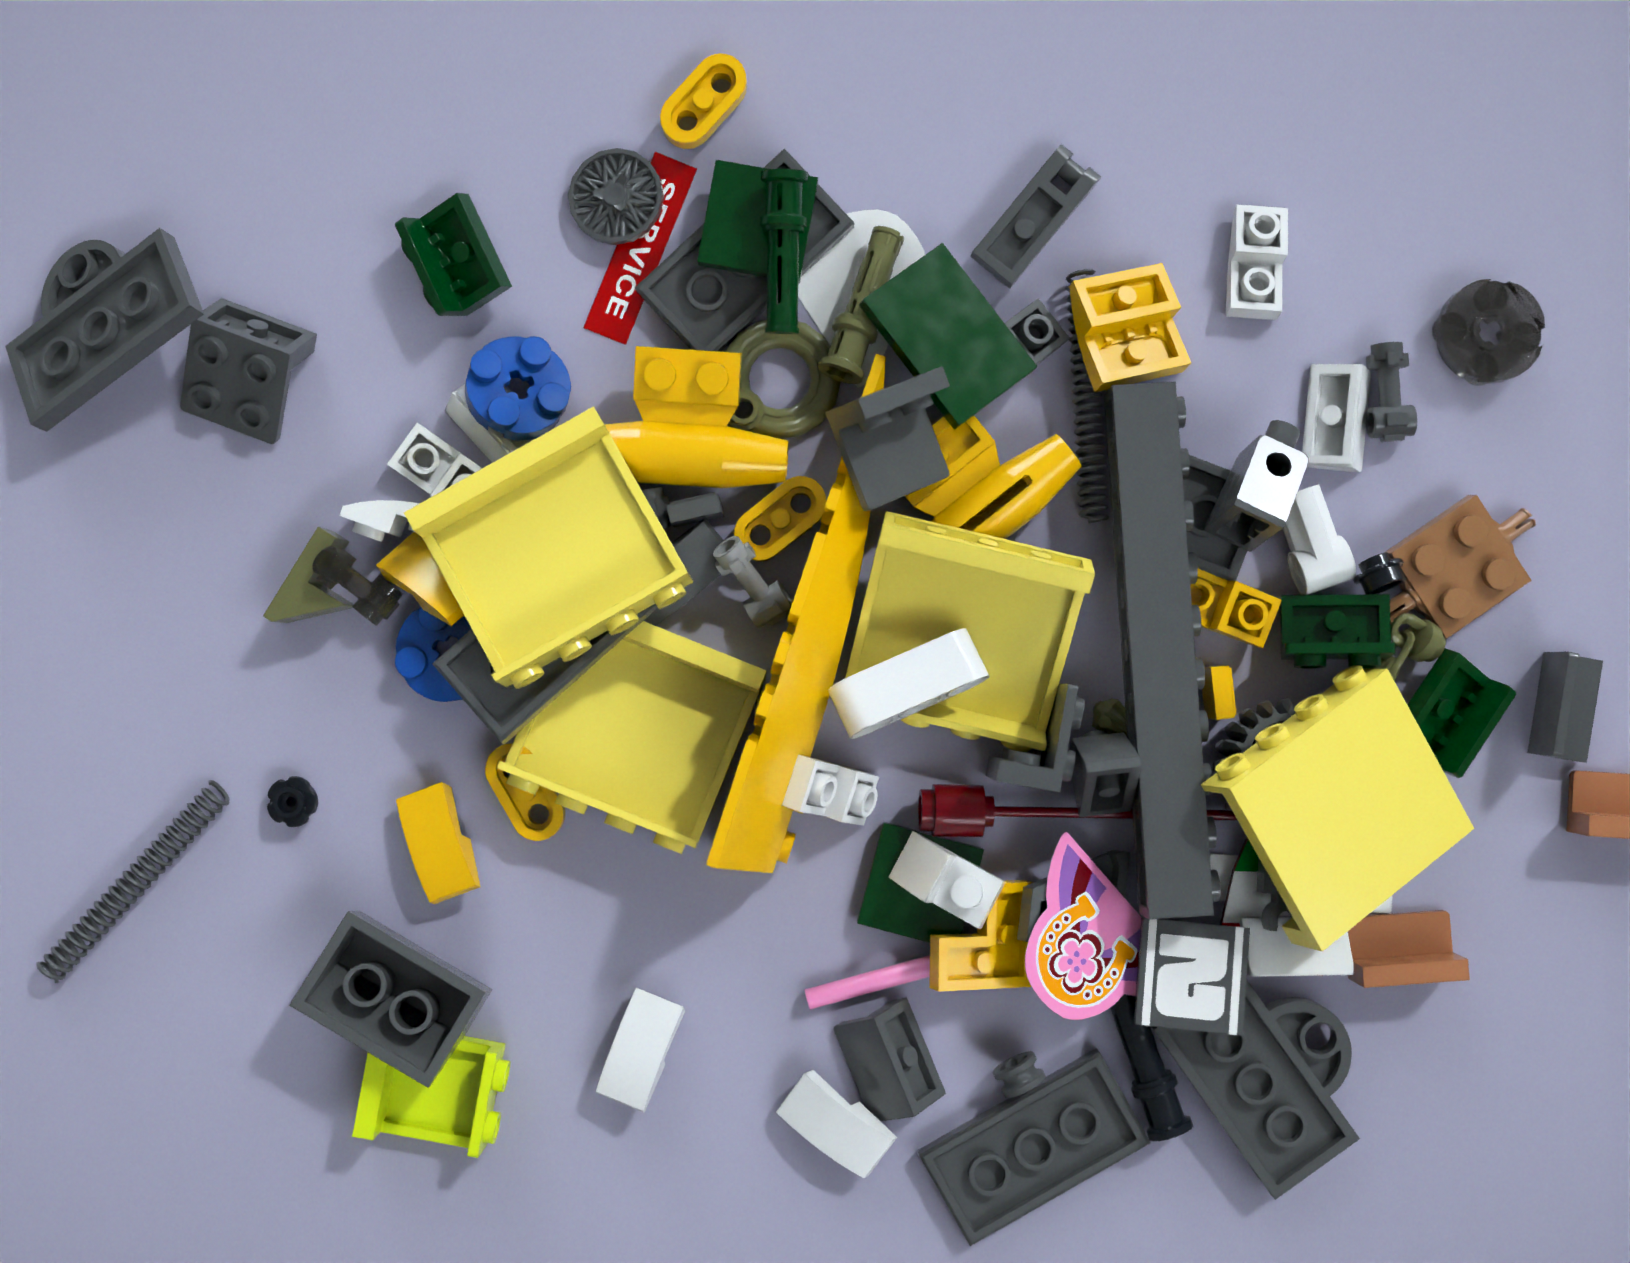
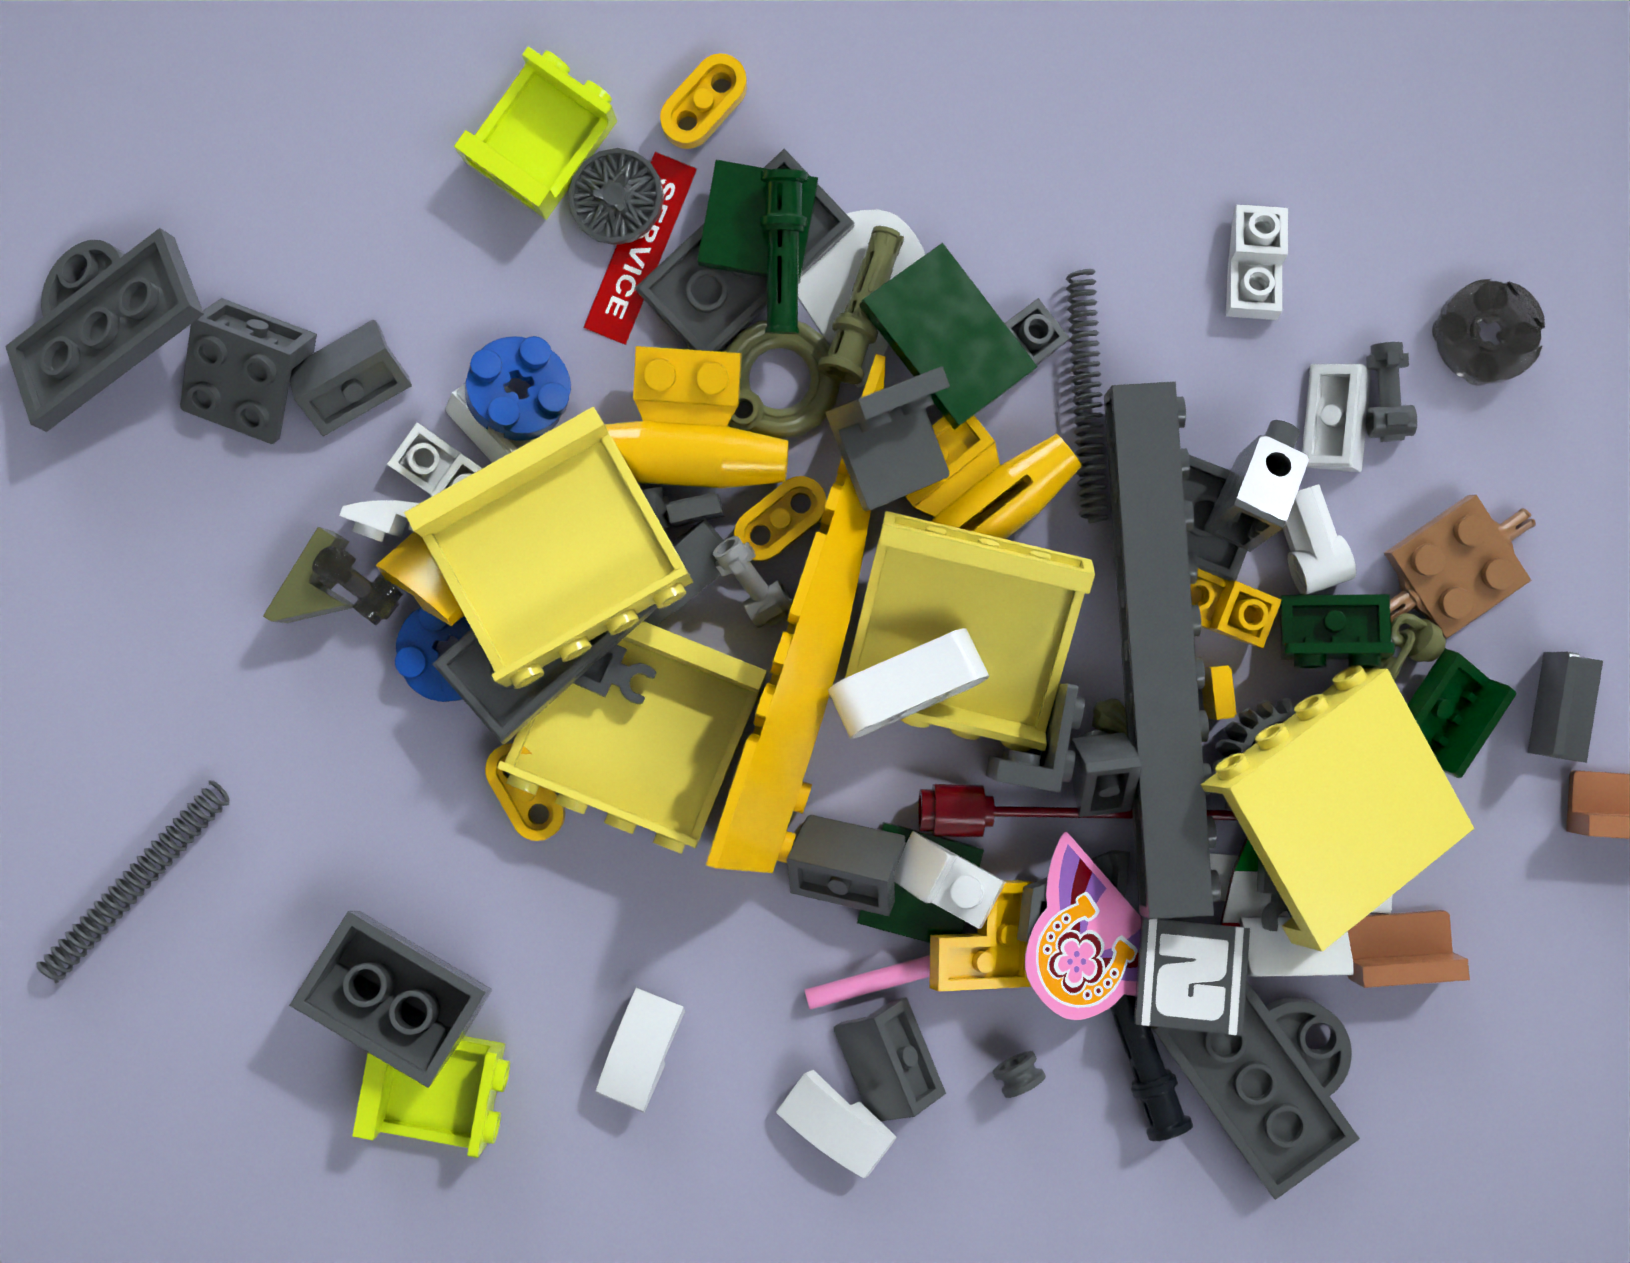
(305, 804): black plate -> none
(347, 378): none -> dark grey panel
(435, 843): yellow slope -> none
(453, 257): dark green bracket -> none
(540, 132): none -> neon yellow panel
(611, 671): none -> dark grey plate
(831, 790): white slope -> none
(845, 864): none -> dark grey panel
(1033, 1147): dark grey tile -> none
(1034, 217): dark grey plate -> none
(1128, 326): yellow slope -> none
(1380, 573): black plate -> none

